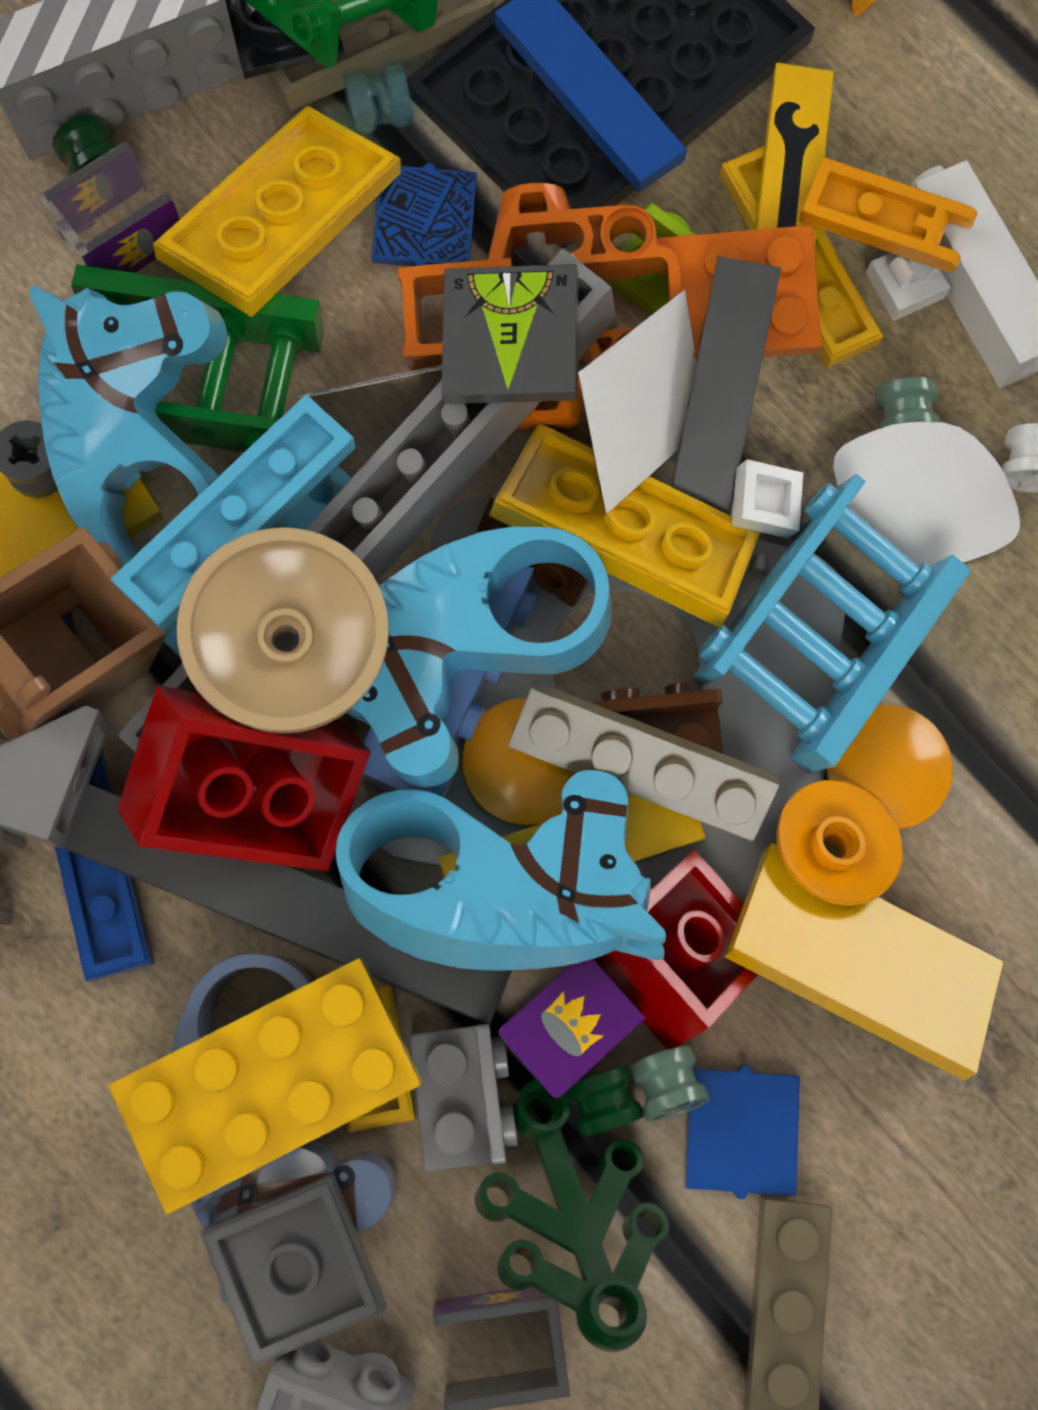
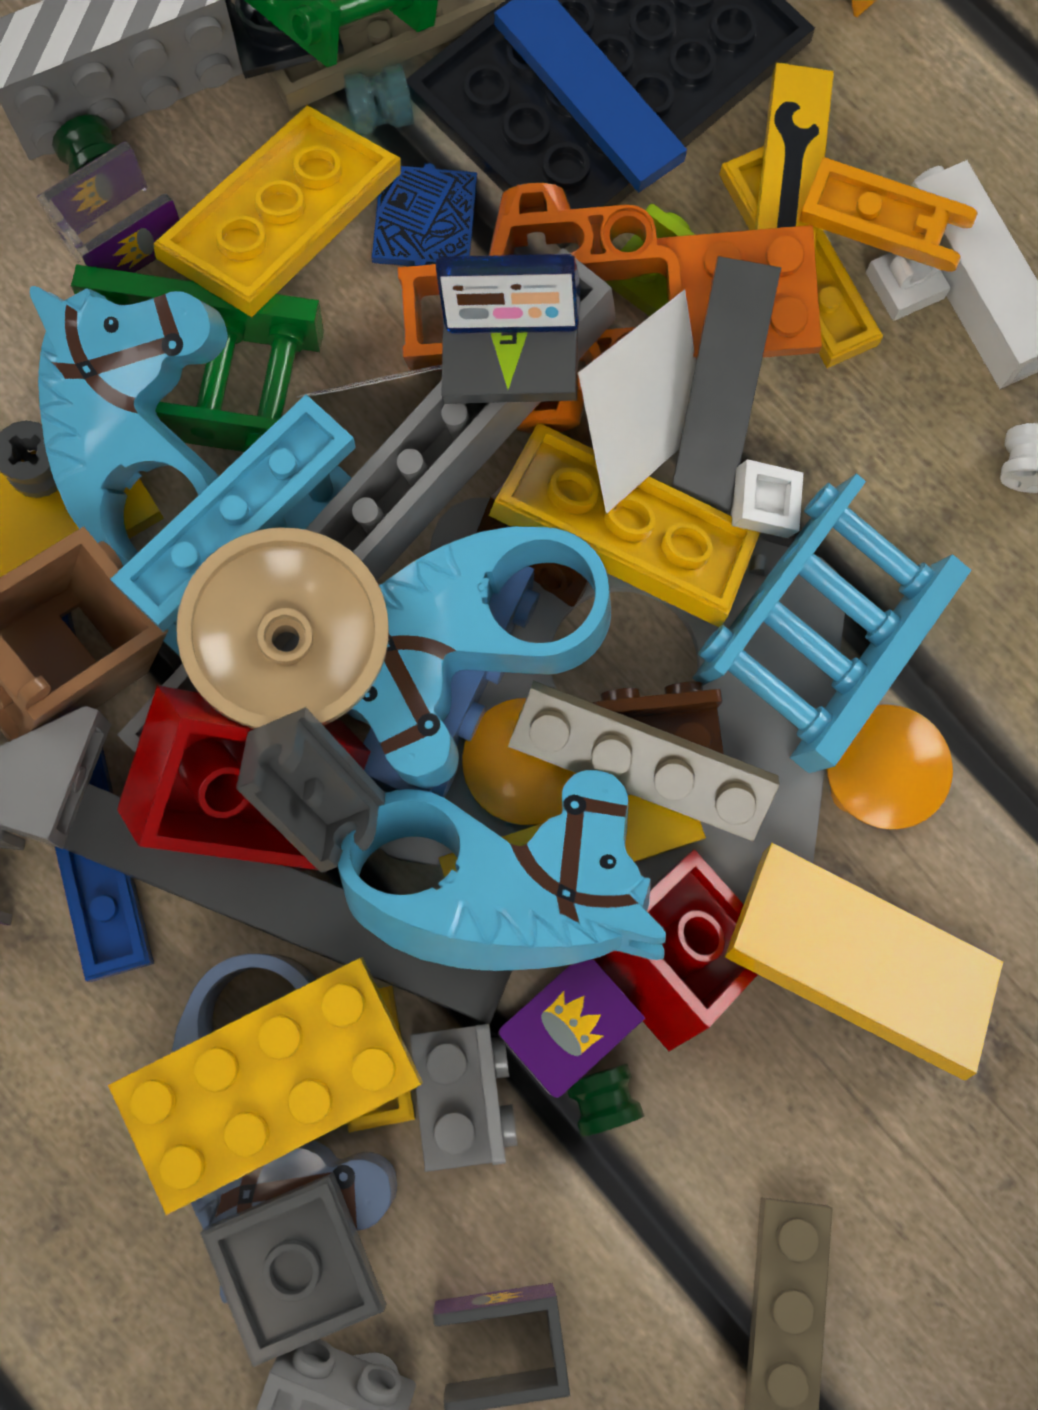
(309, 787): none -> dark grey hinge
(509, 293): none -> slope
(577, 1227): dark green plant -> none
(669, 1083): sand green wheel -> none
(744, 1133): blue piece -> none
(857, 827): light orange dish -> none
(907, 400): sand green wheel -> none
(930, 491): white sticker -> none

